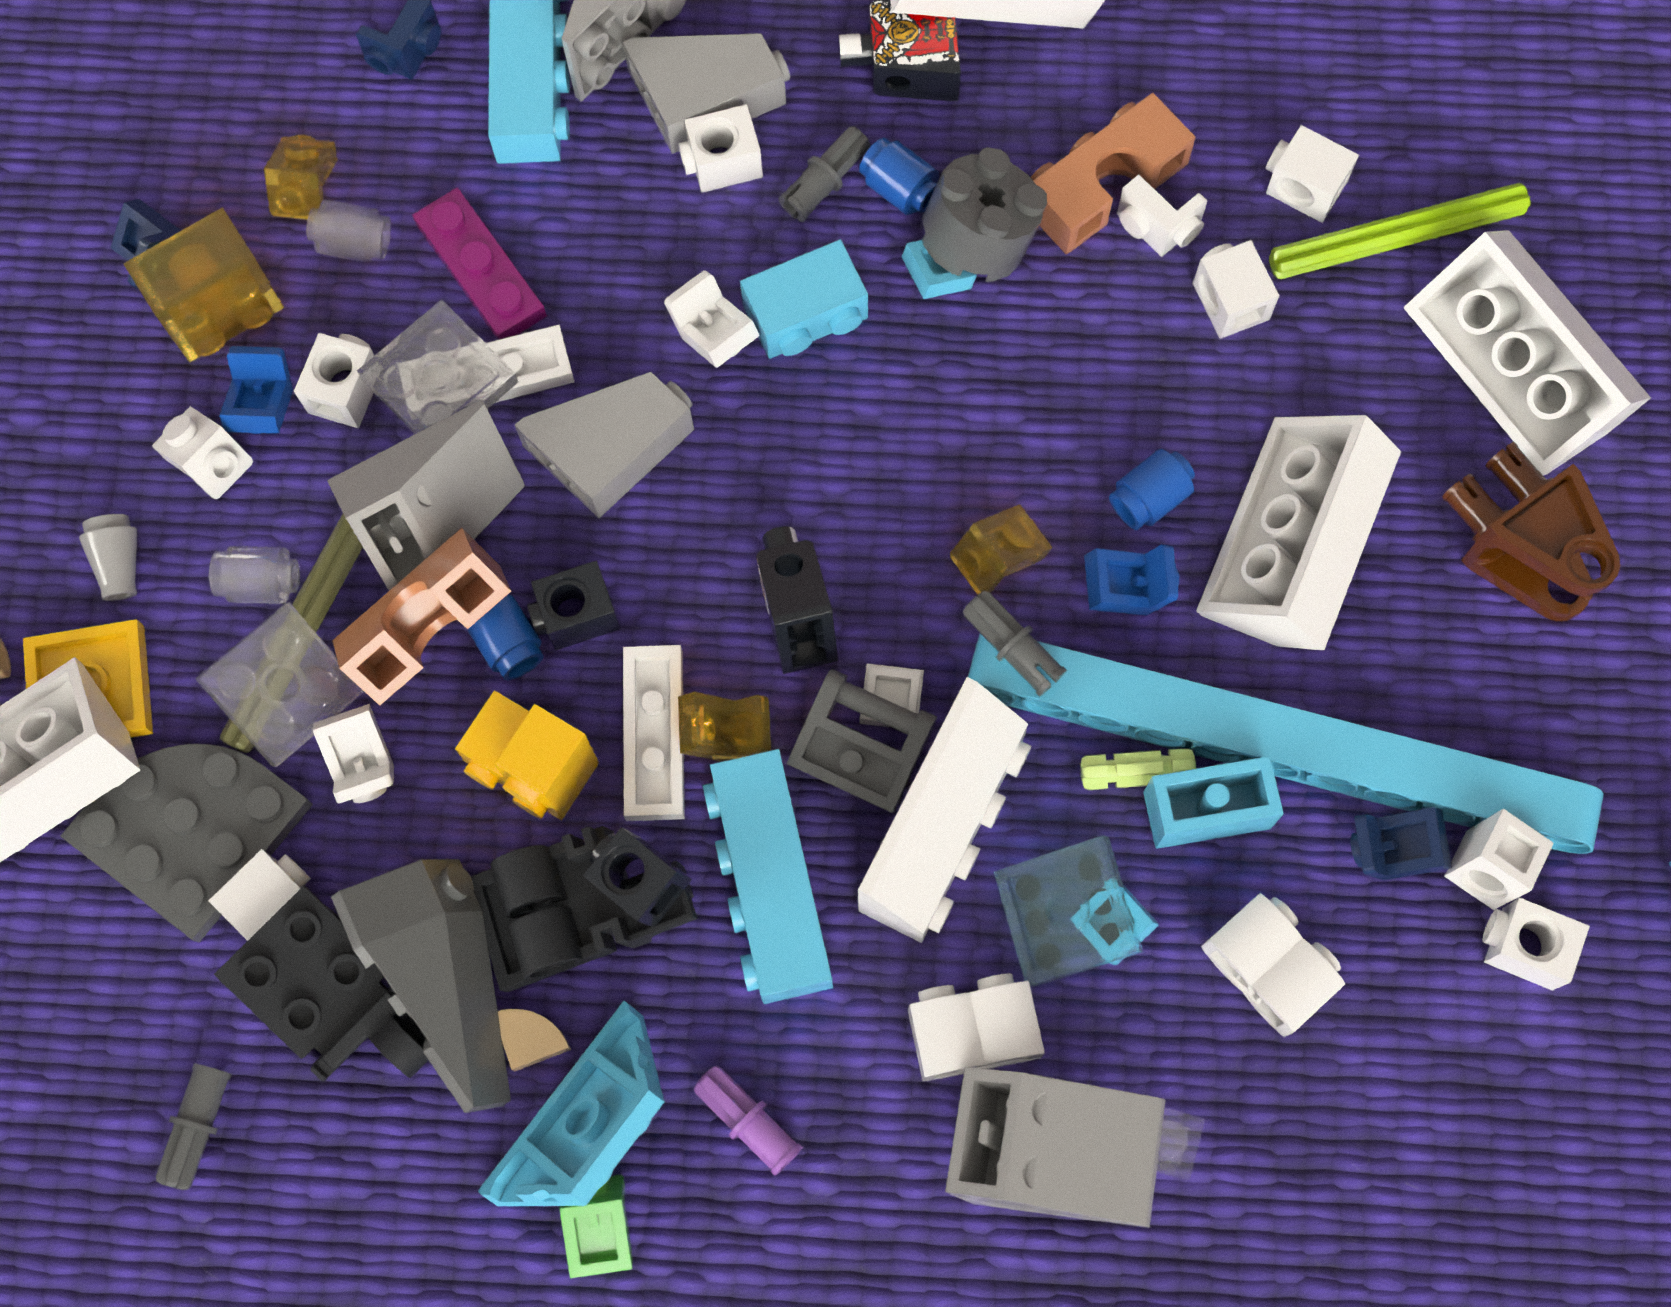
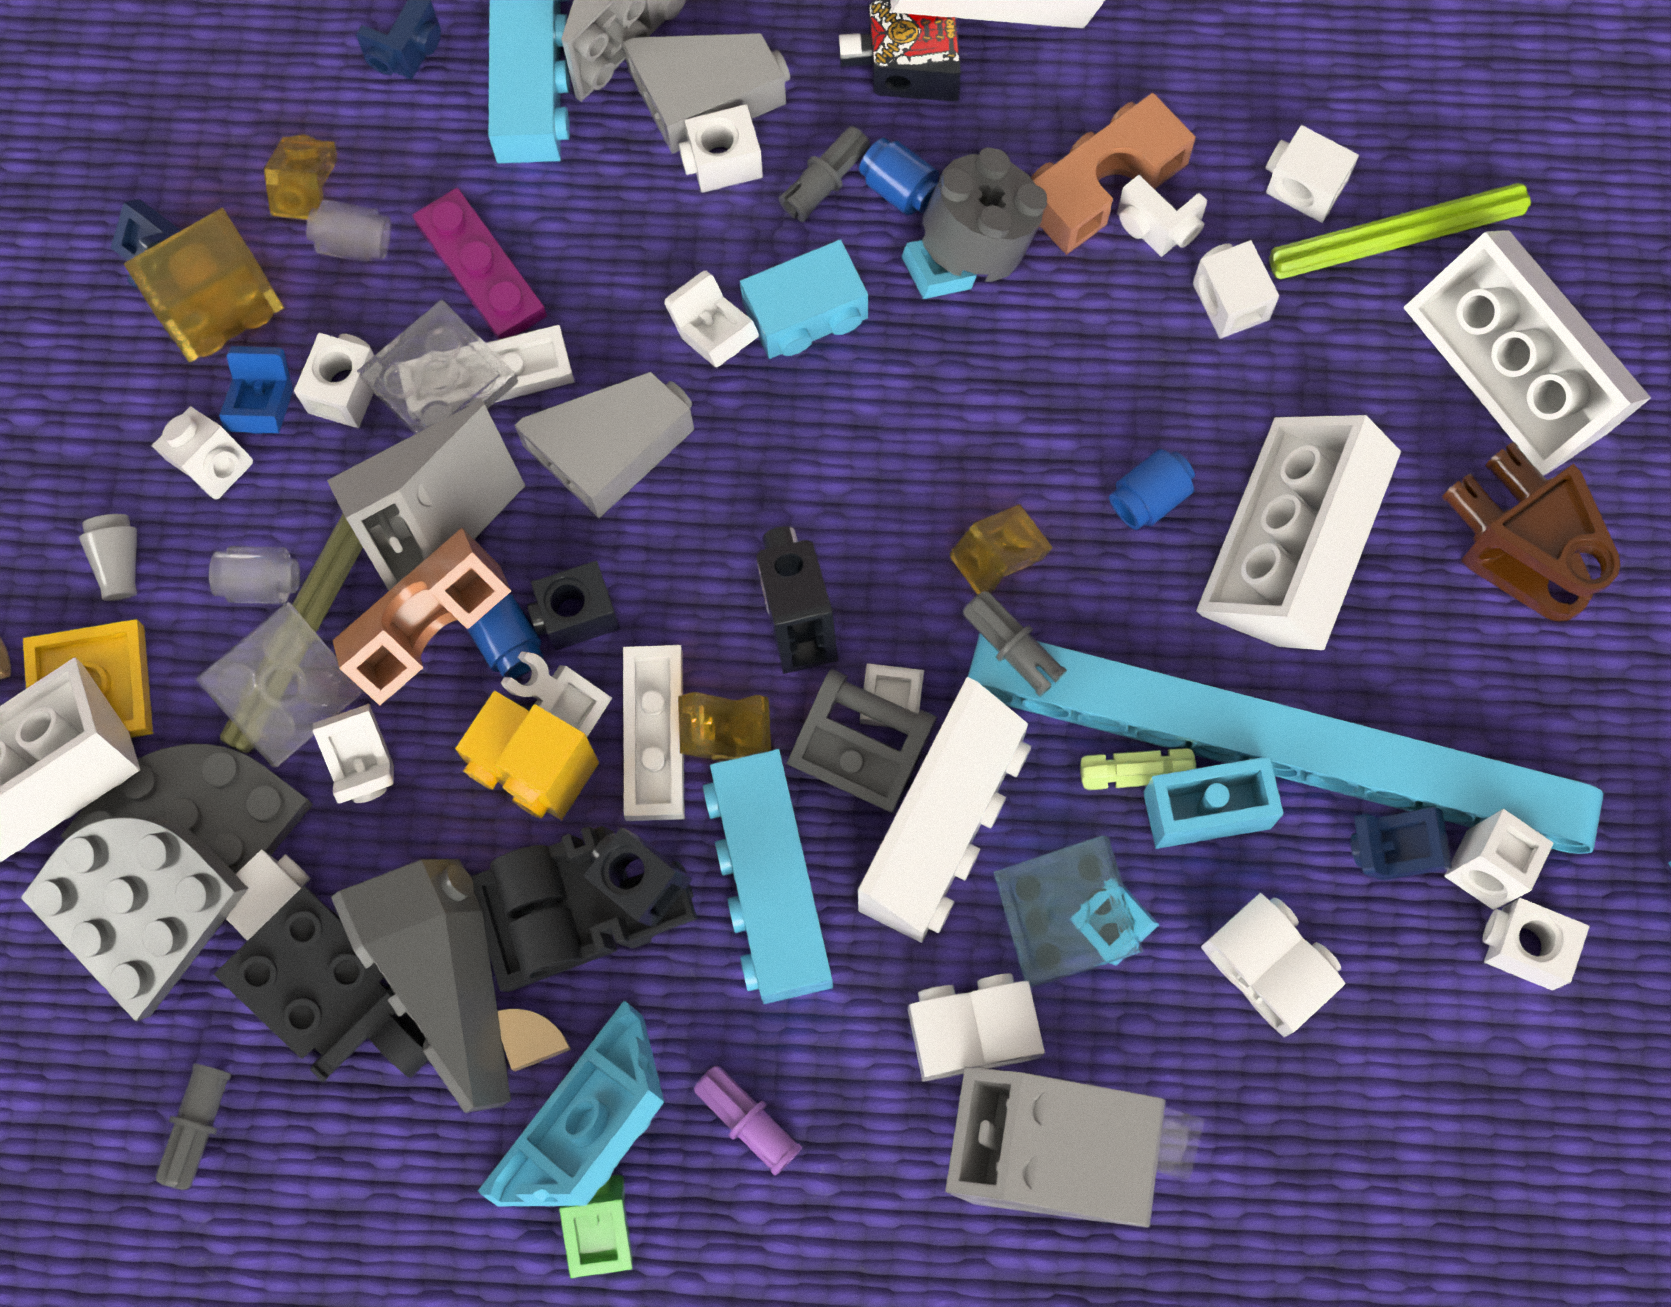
(134, 904): none -> plate
(562, 694): none -> white plate
(1131, 580): blue bracket -> none

